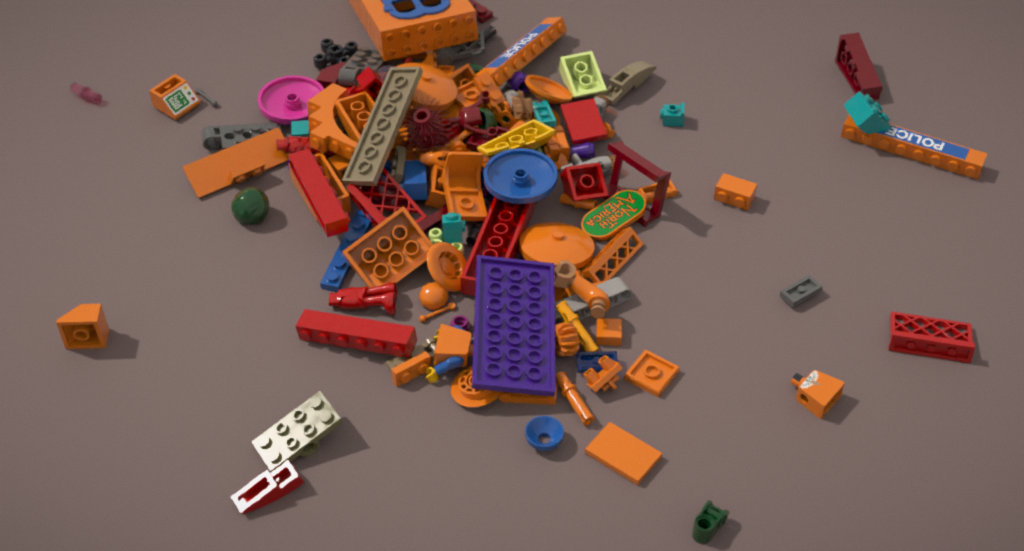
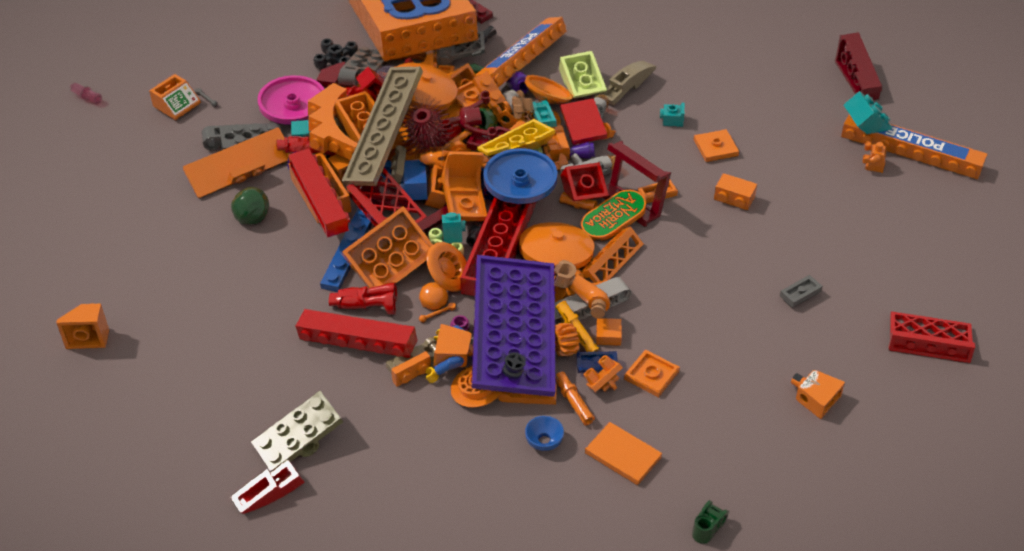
(512, 360): none -> black wheel
(716, 145): none -> orange plate
(877, 156): none -> orange piece

